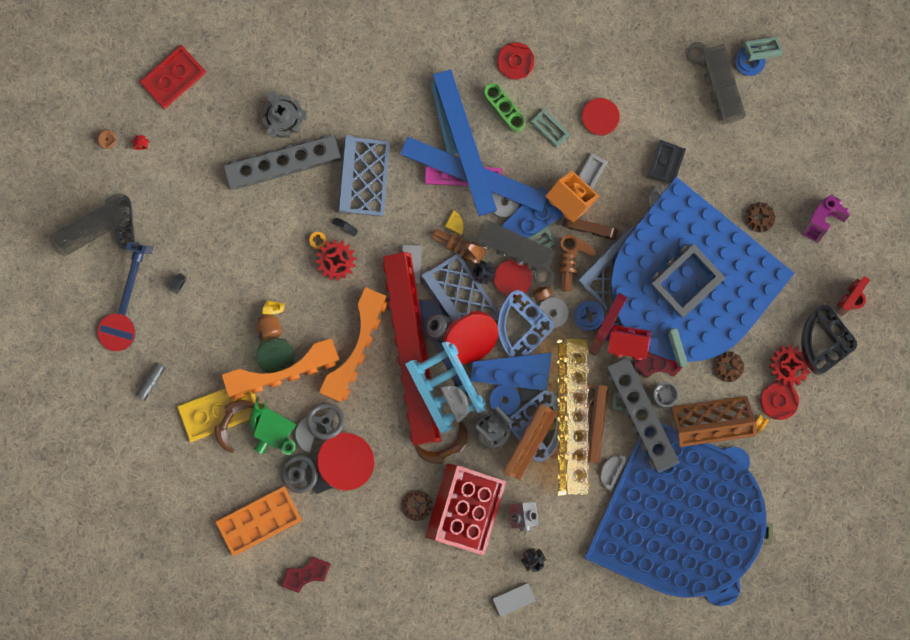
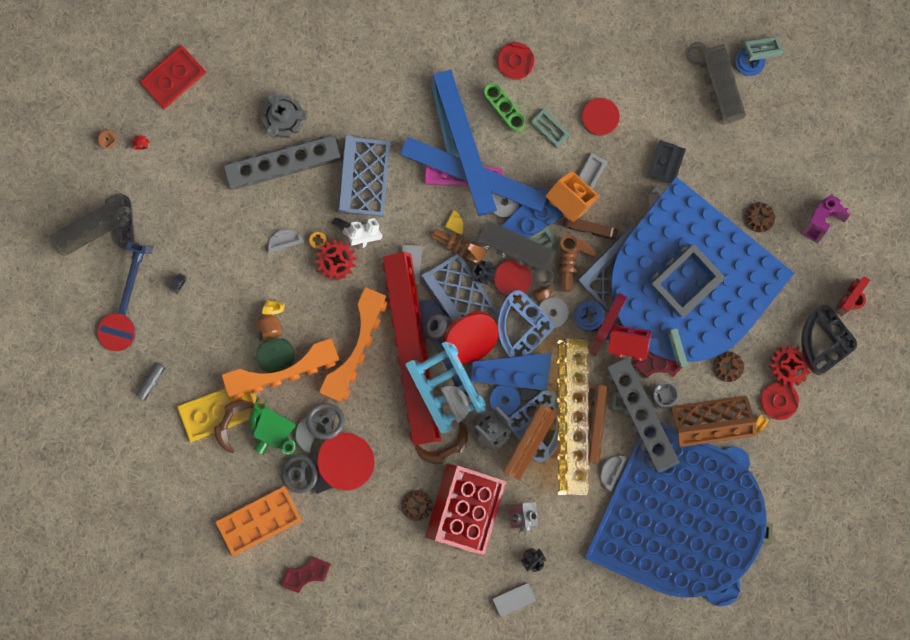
(284, 239): none -> light grey tile
(361, 234): none -> white hips

